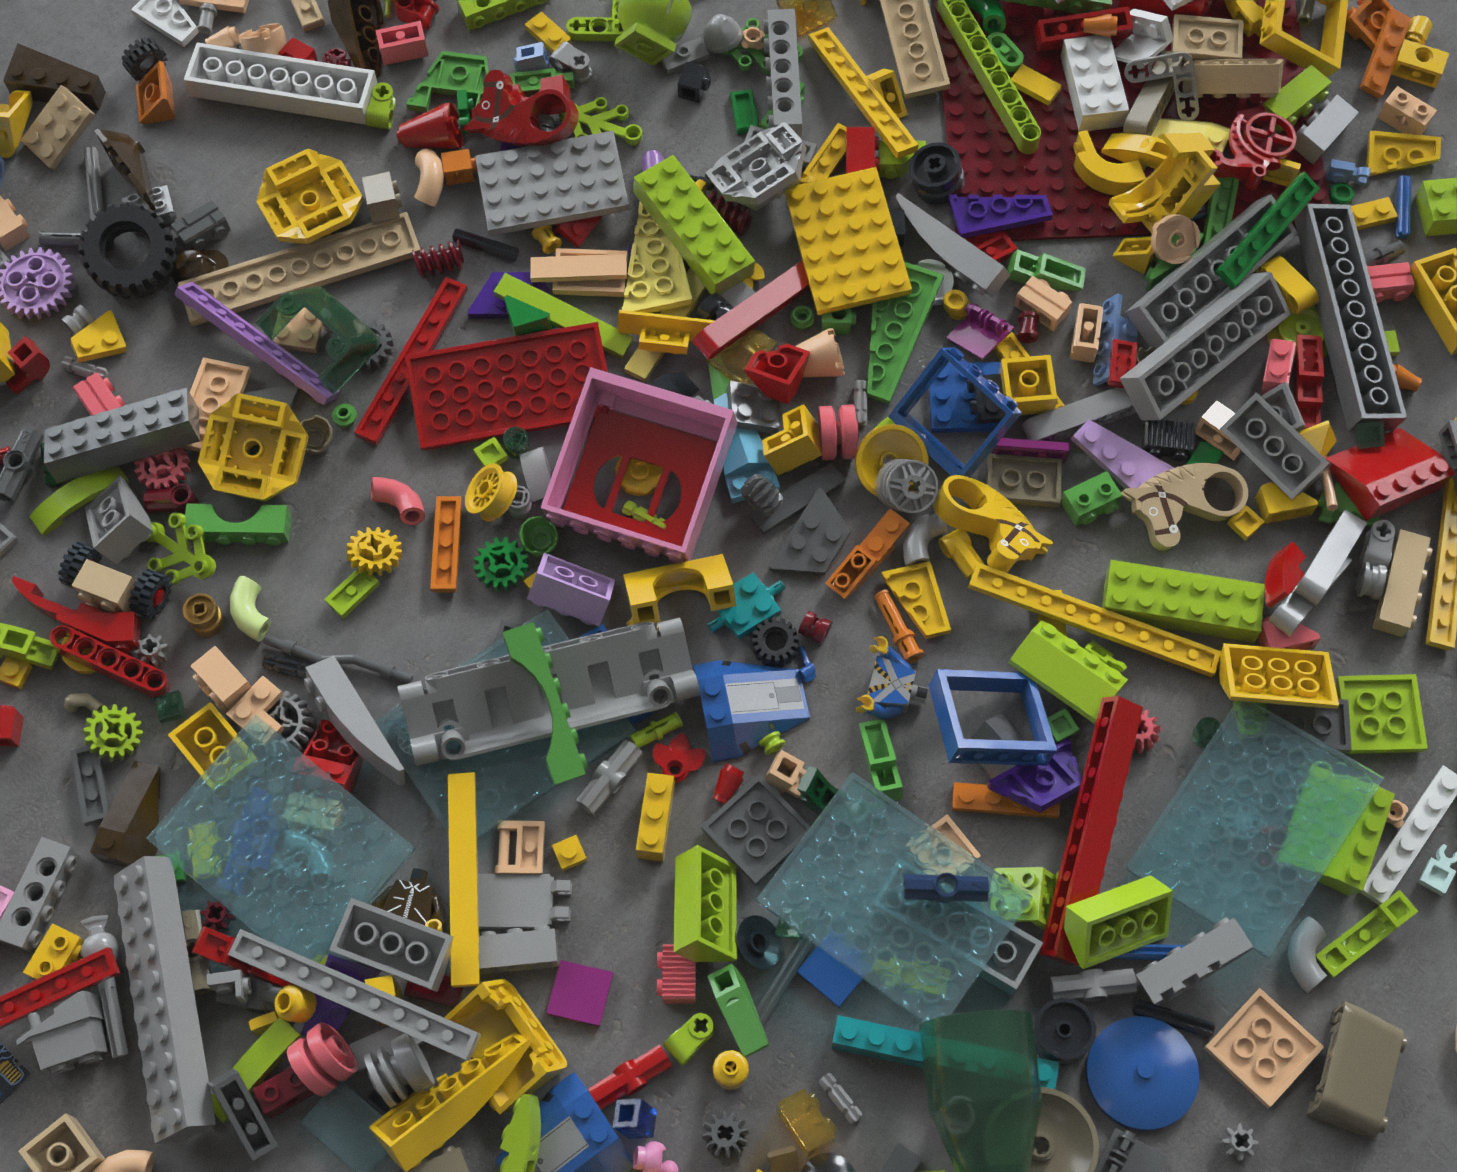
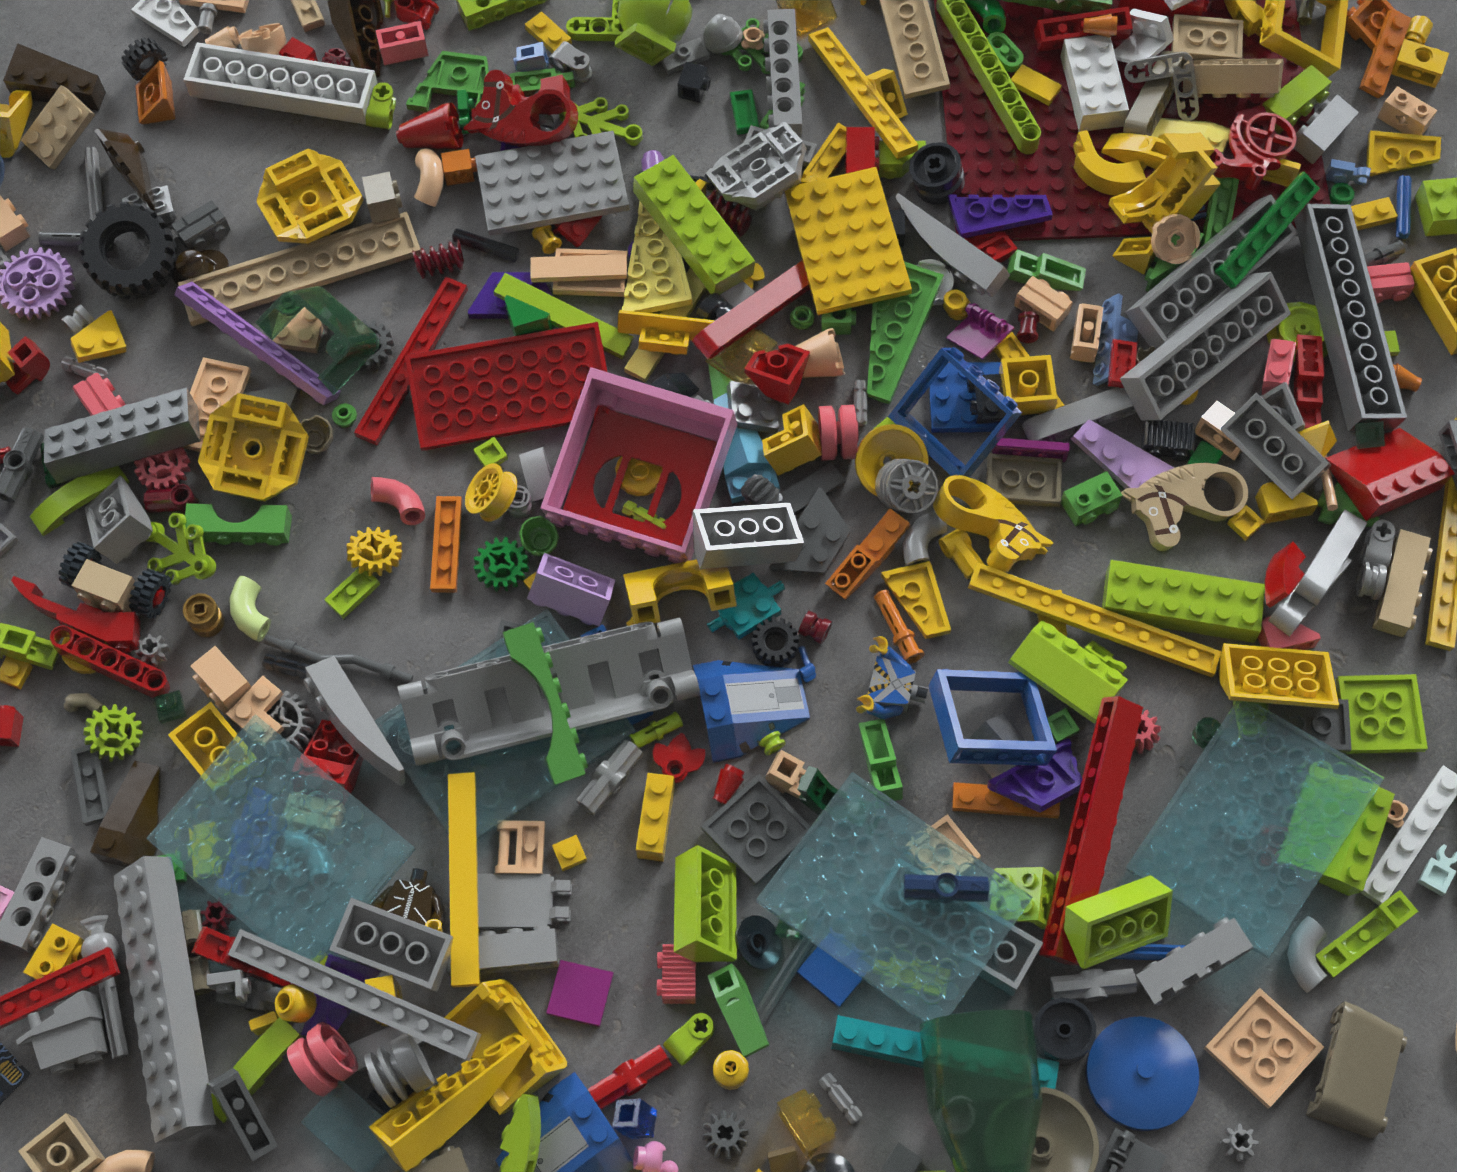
(281, 1093): dark red brick -> none
(445, 996): dark red tile -> none
(512, 445): clear green wheel -> none
(746, 535): none -> light grey slope
(1174, 1018): black axle -> none
(1293, 286): yellow beam -> none

